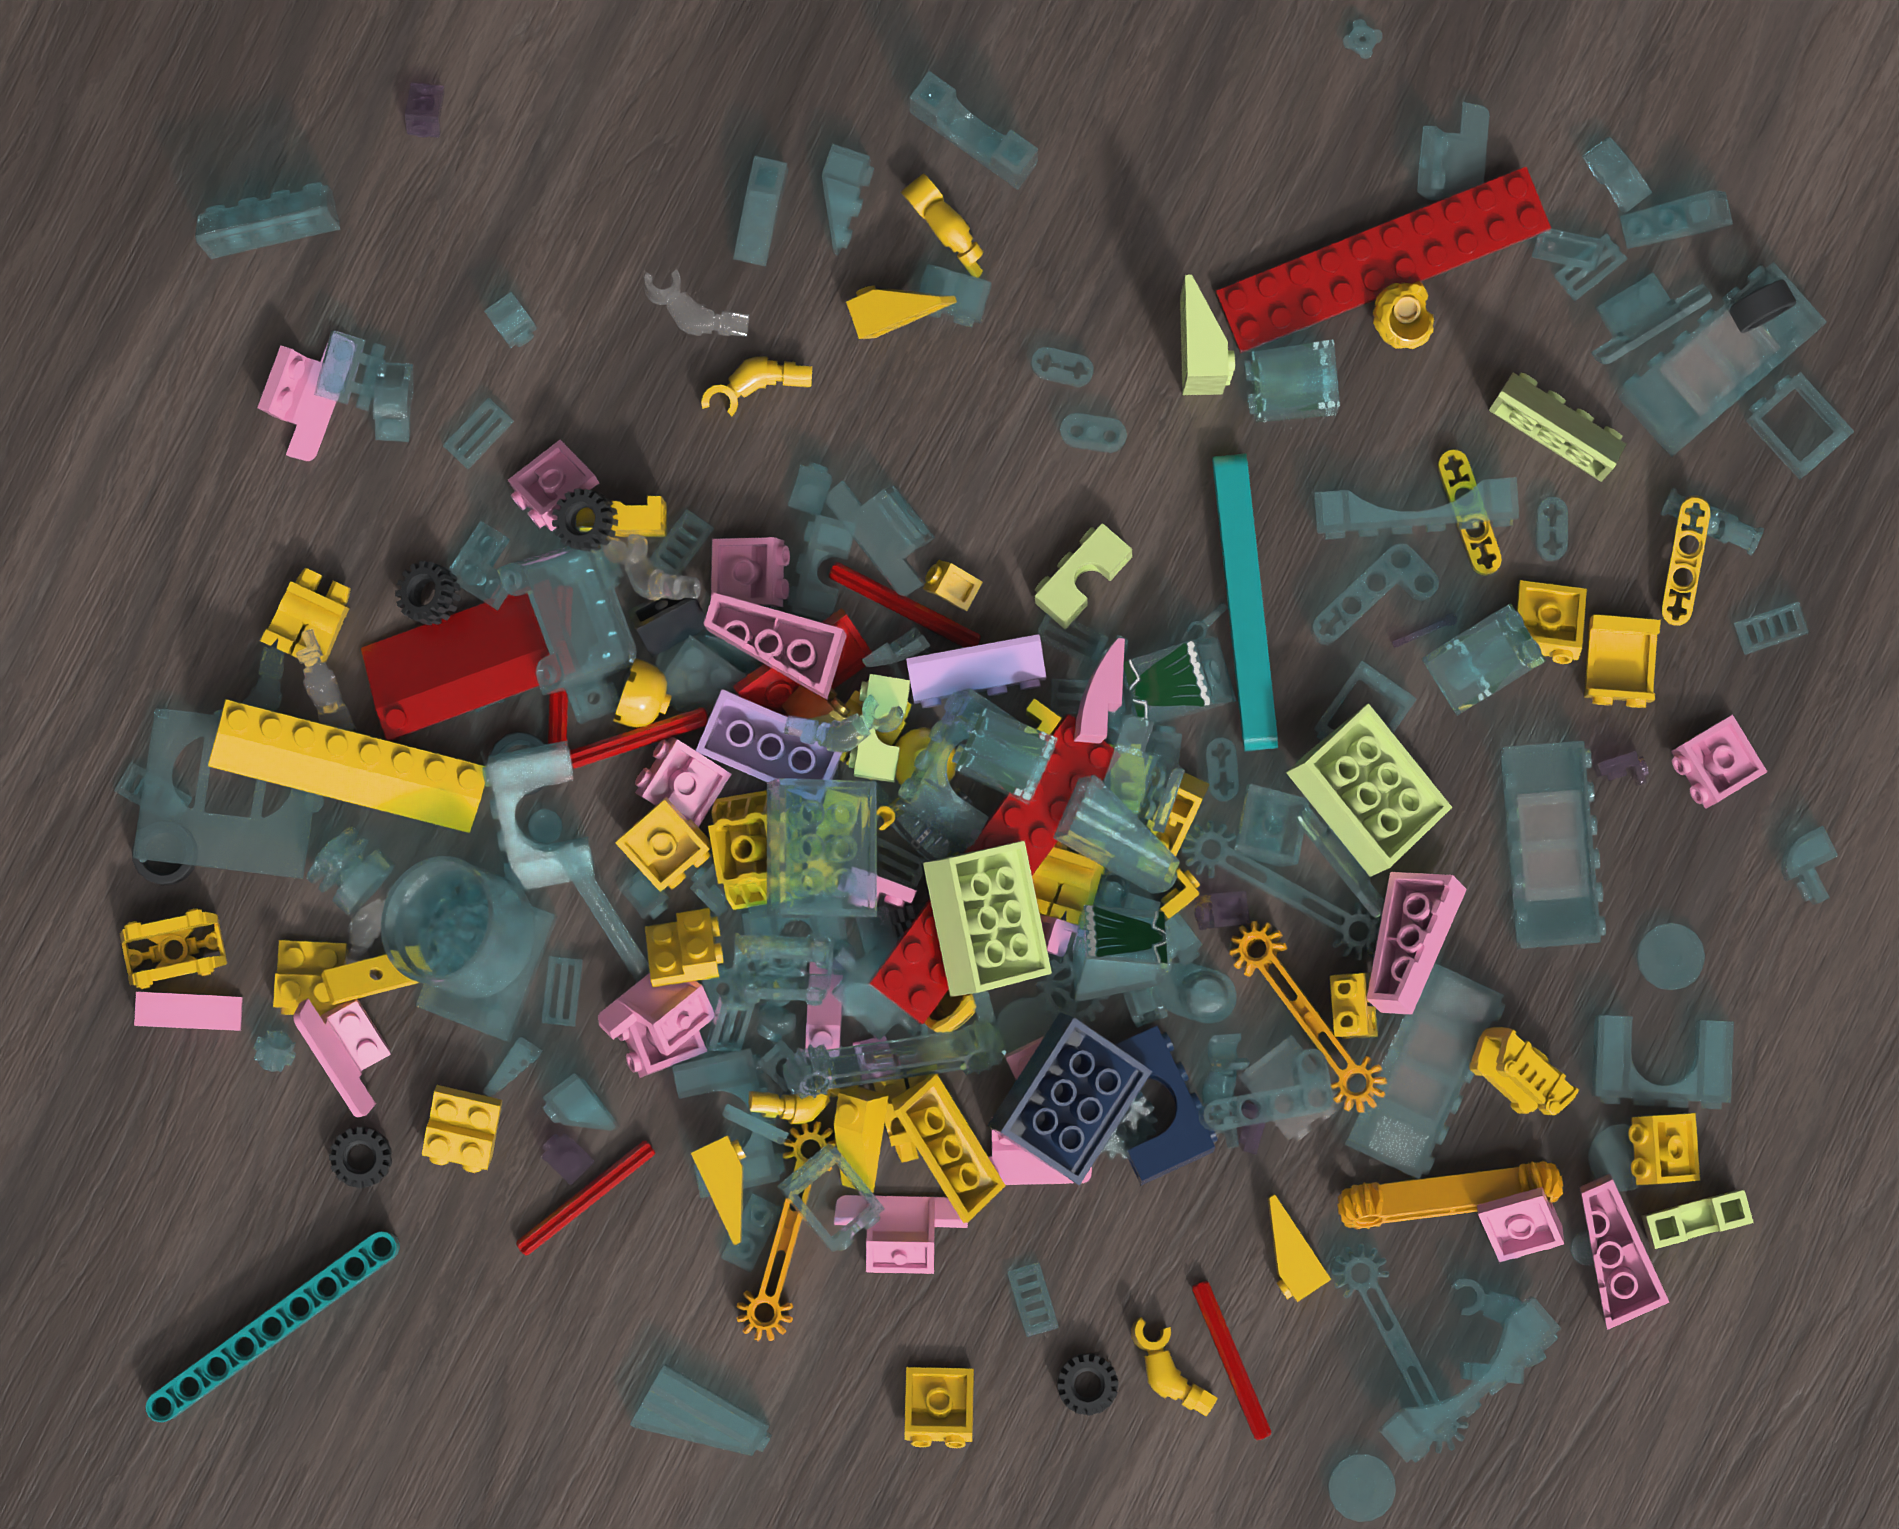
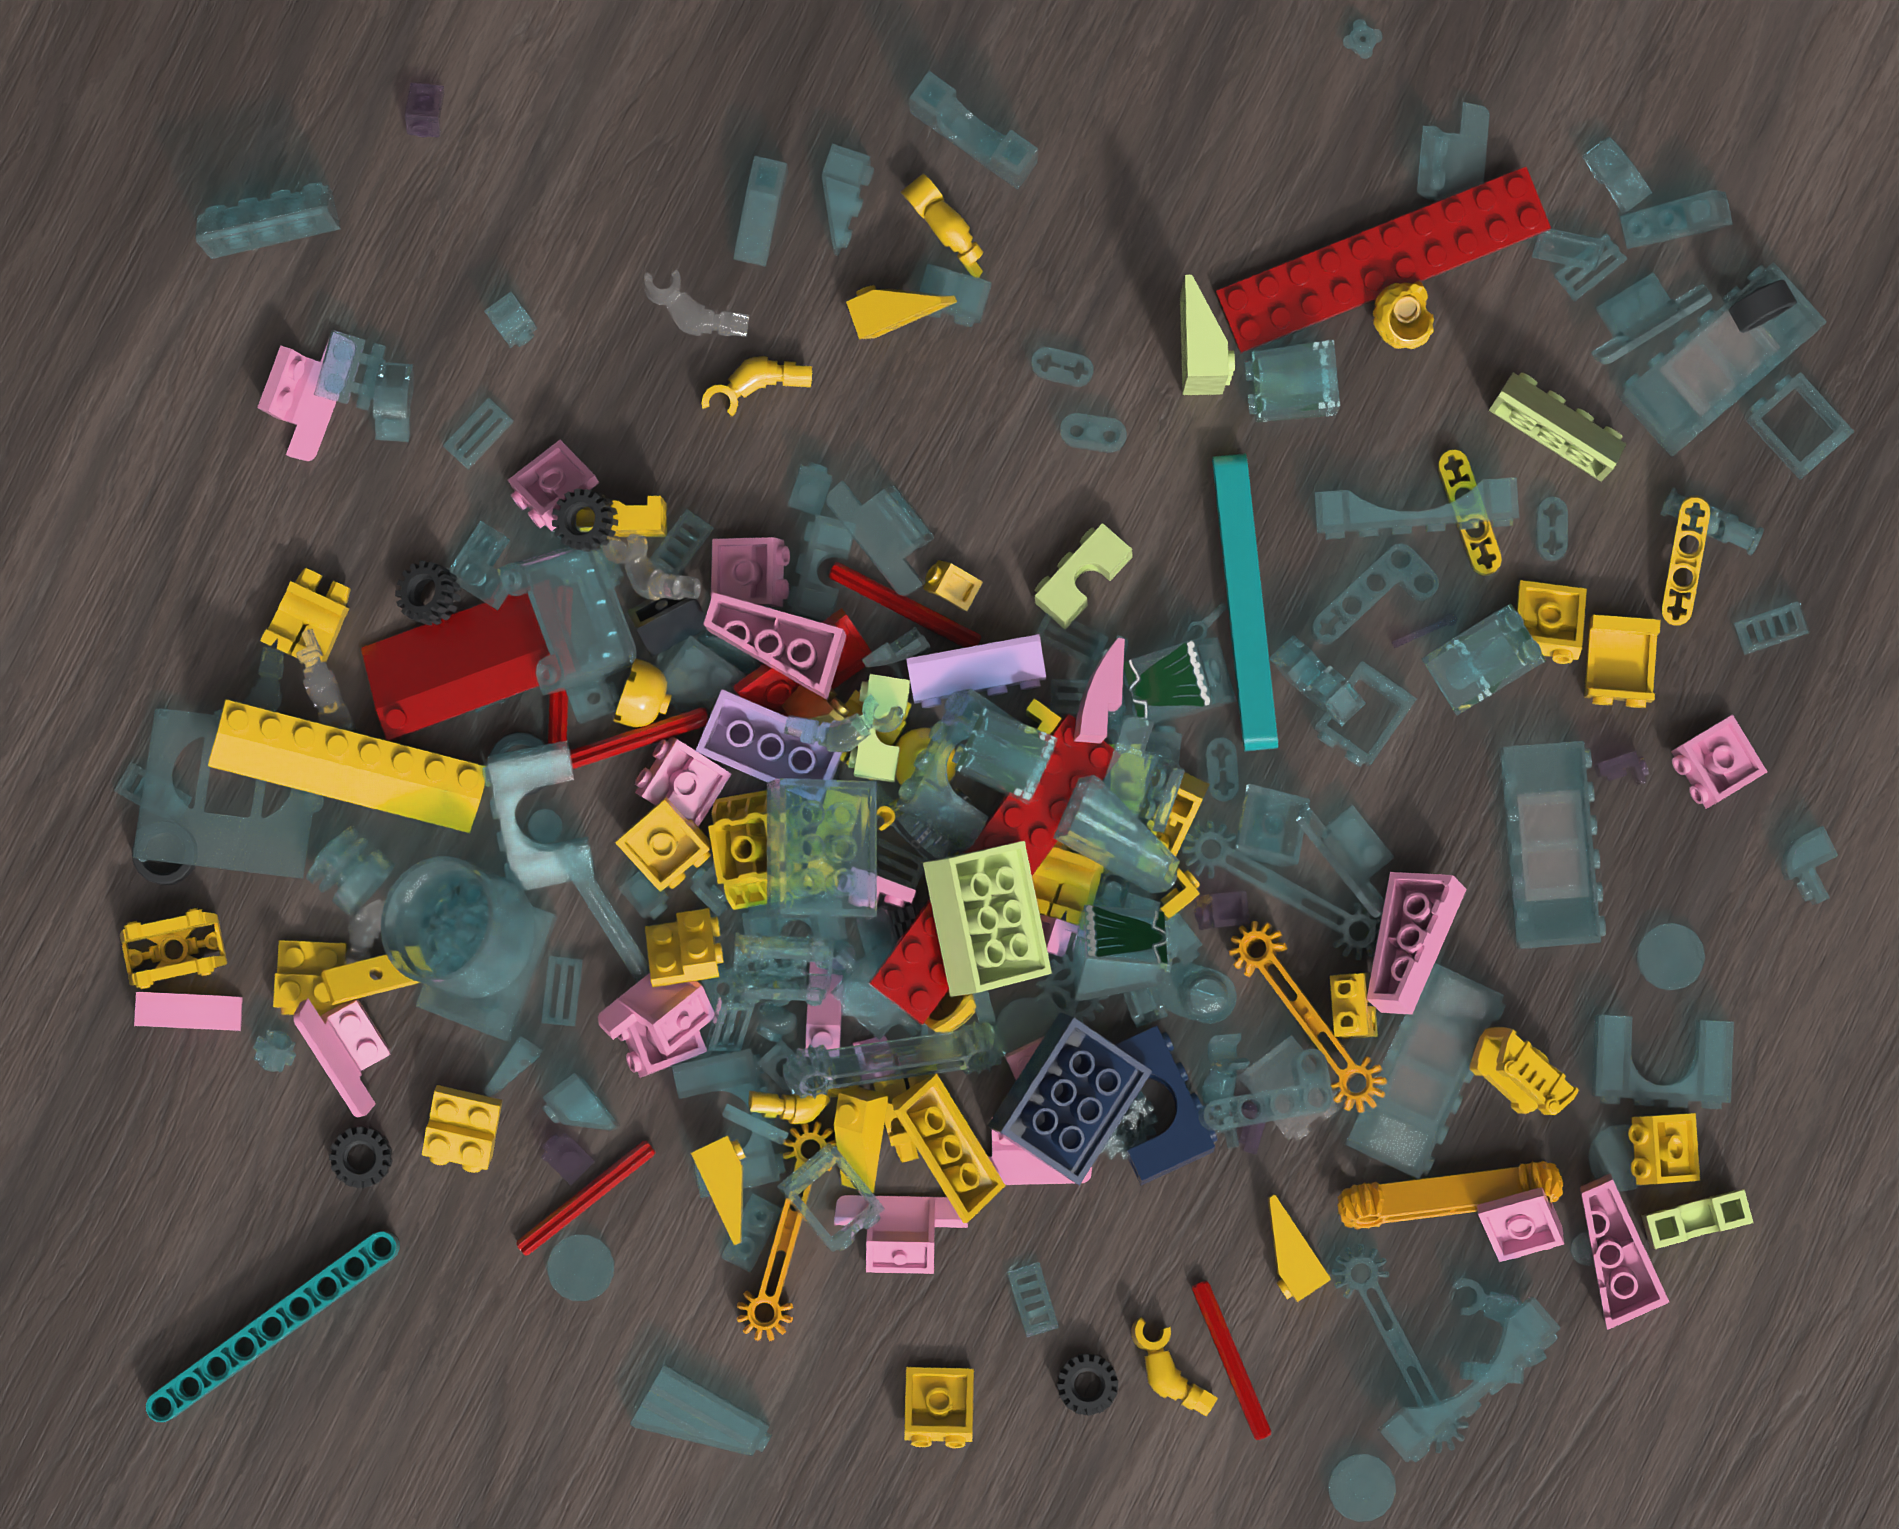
(581, 1267): none -> clear light blue tile
(1317, 682): none -> clear light blue arch
(1369, 790): yellowish green slope -> none

